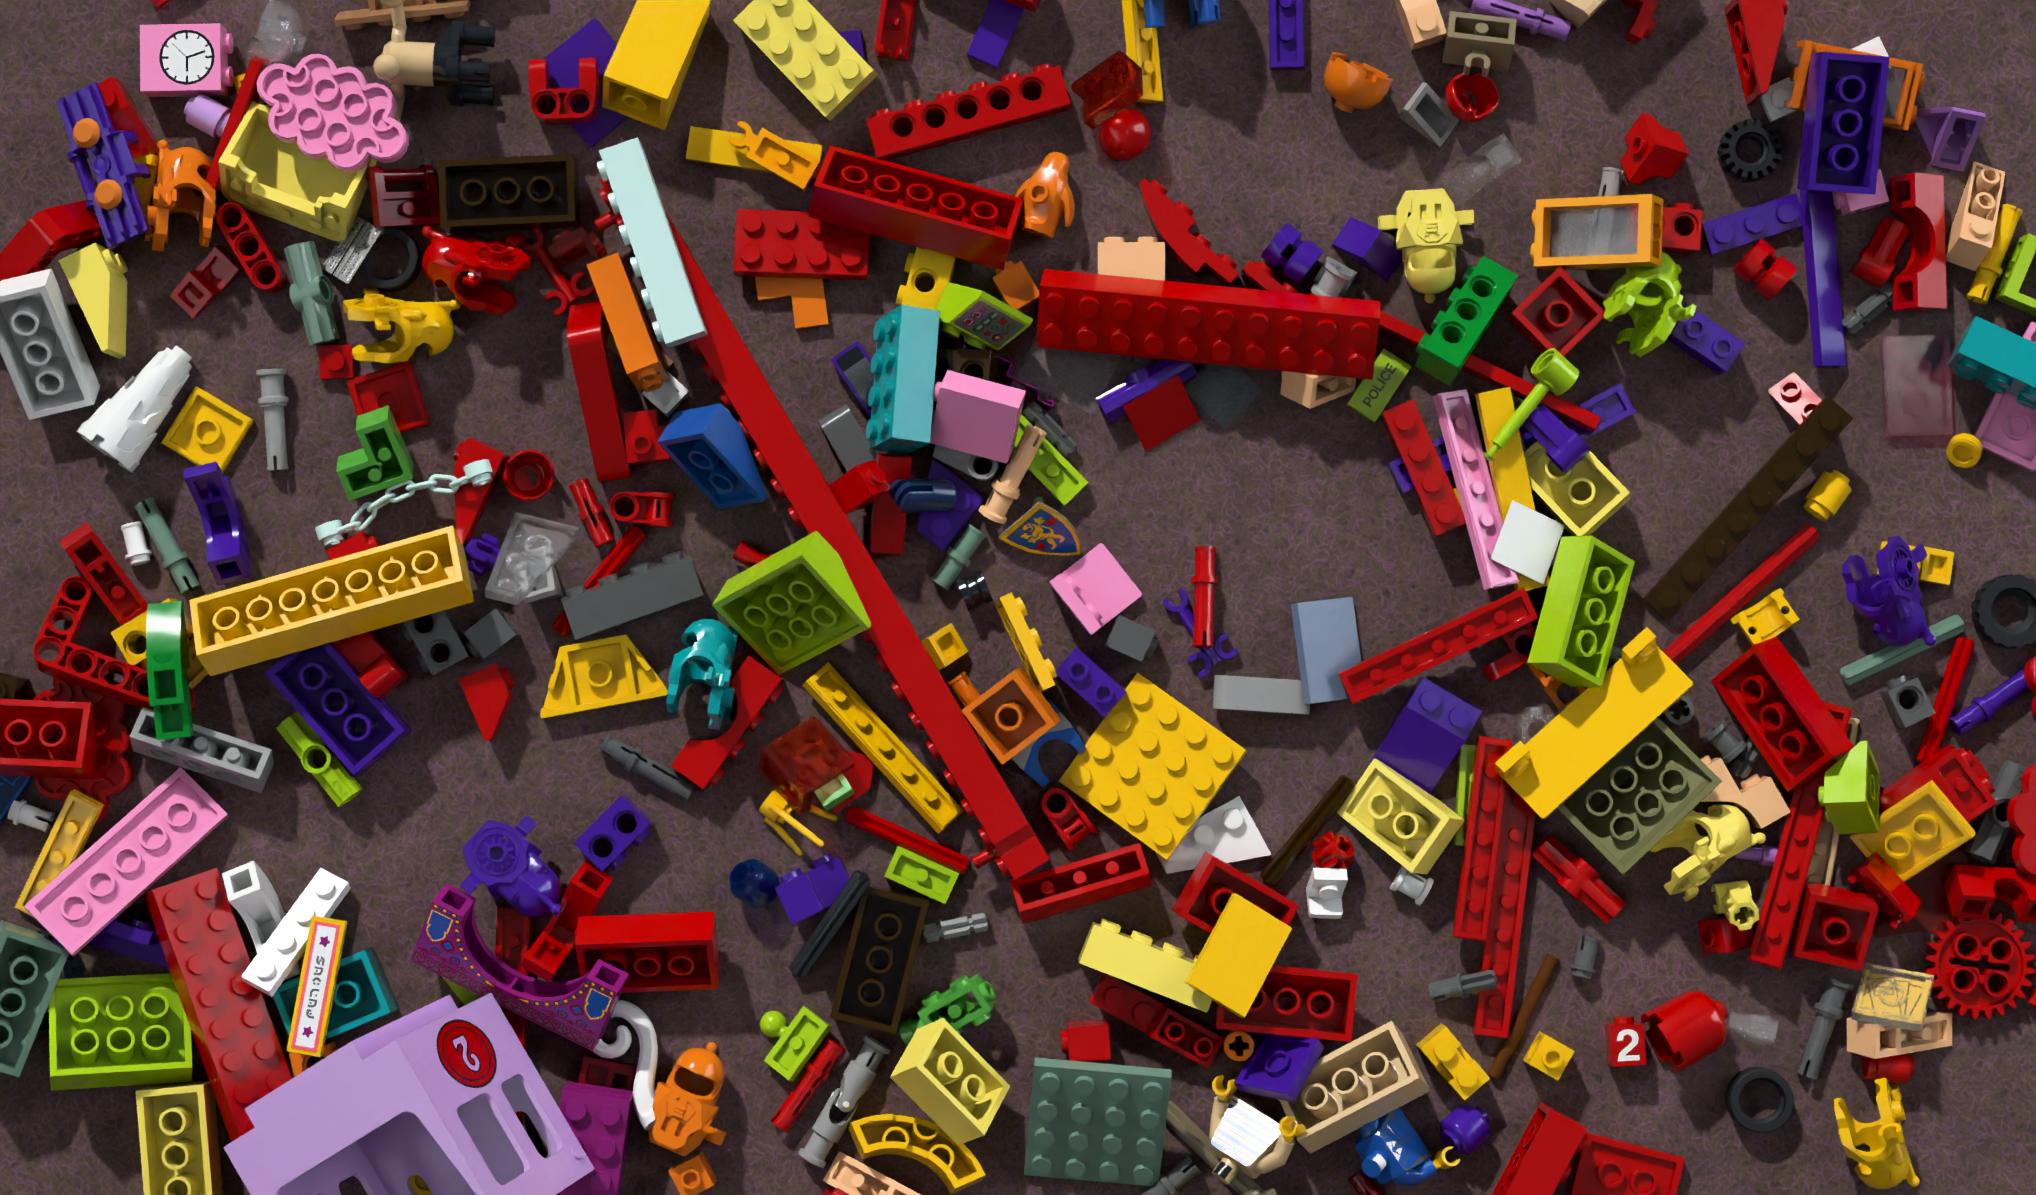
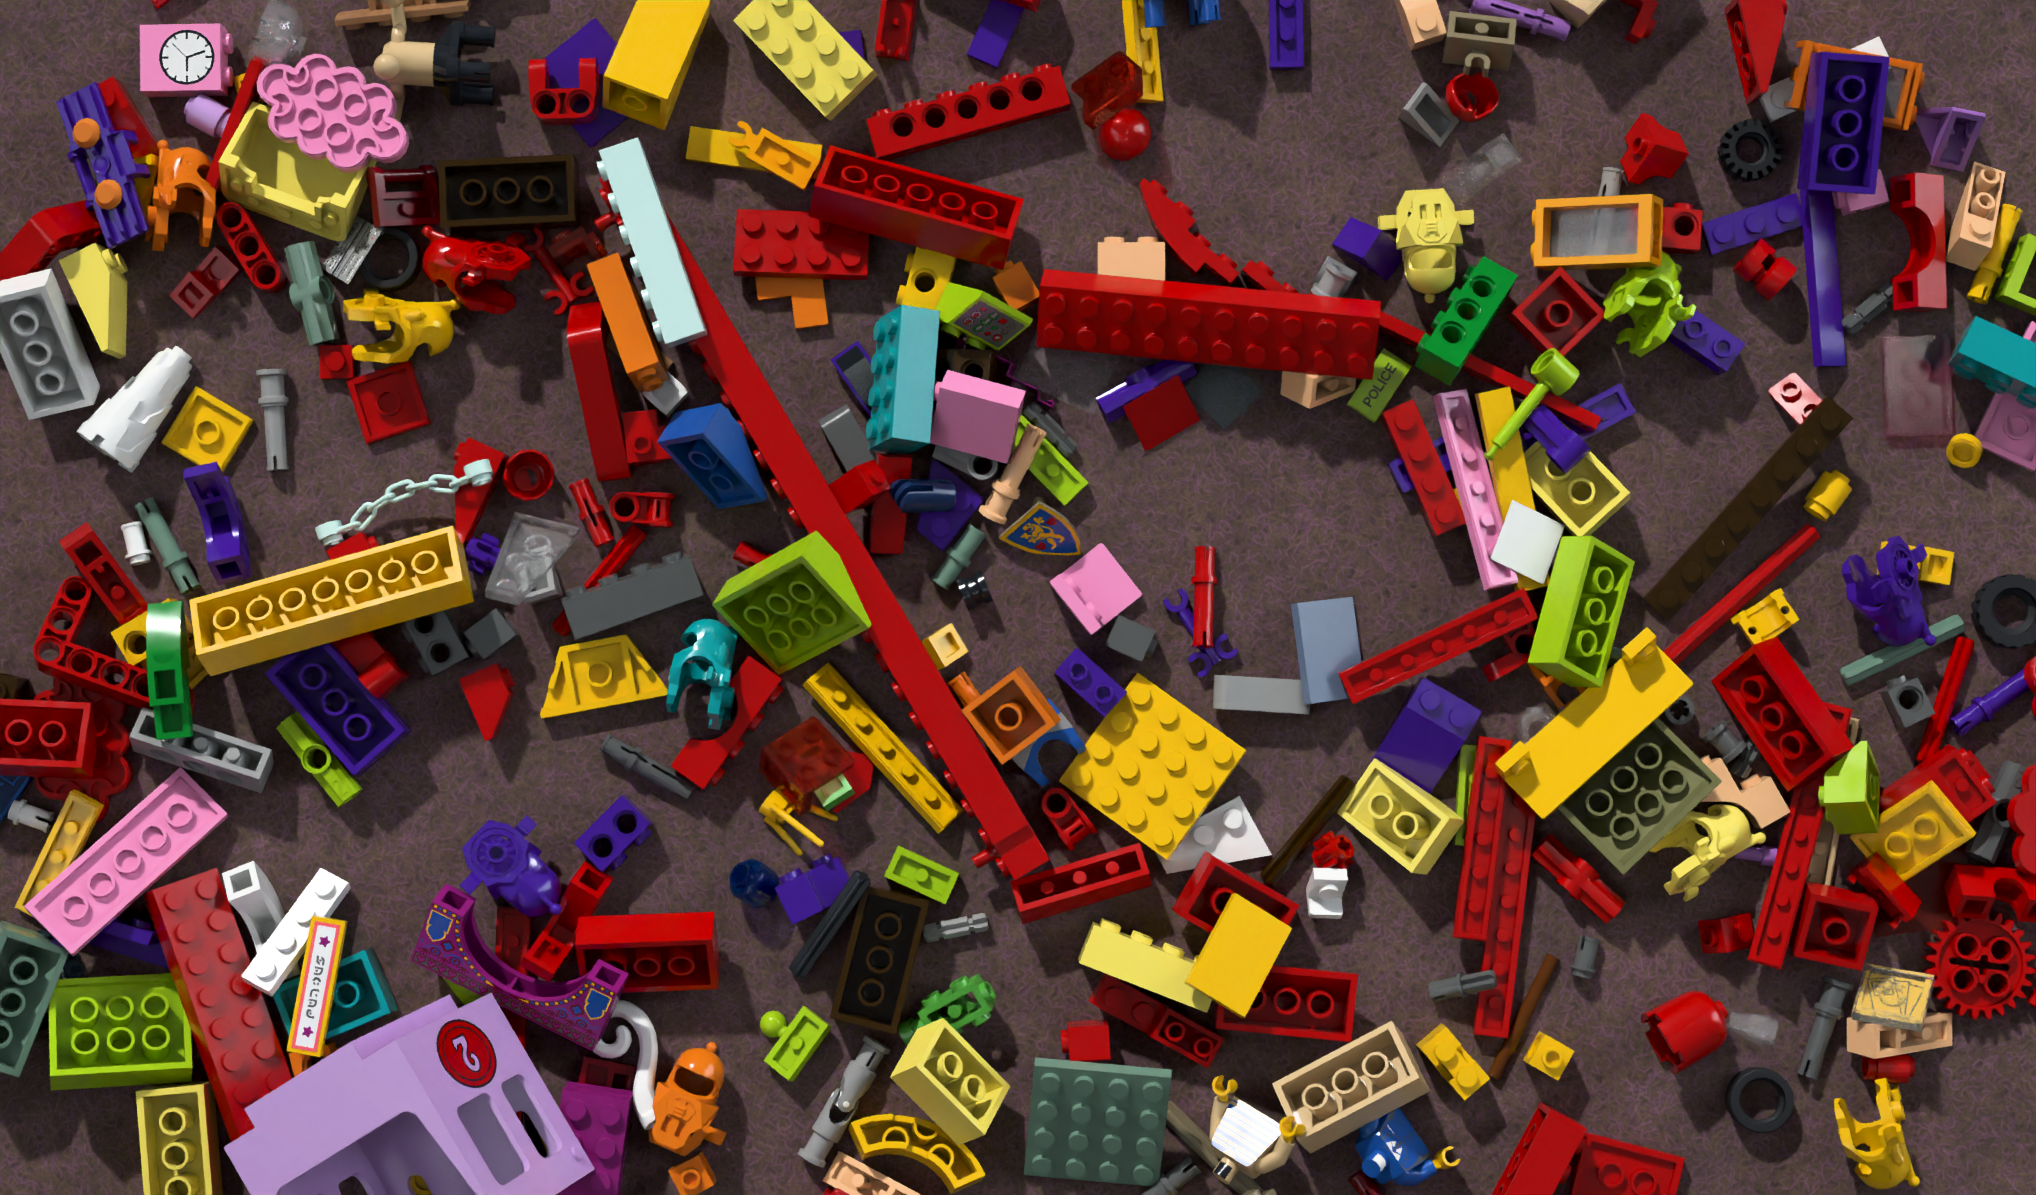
(381, 461): bright green brick -> none
(815, 1073): red pin -> none
(906, 839): red axle -> none
(1026, 641): yellow plate -> none
(1047, 197): orange animal -> none
(1246, 1051): orange bush -> none
(1279, 1066): dark purple plate -> none
(1300, 262): dark purple wheel -> none
(1354, 83): orange cylinder -> none
(1412, 885): white bush -> none
(1465, 1129): dark purple head -> none
(1625, 1042): red brick -> none
(1736, 903): light yellow piece -> none
(1878, 257): red piece -> none

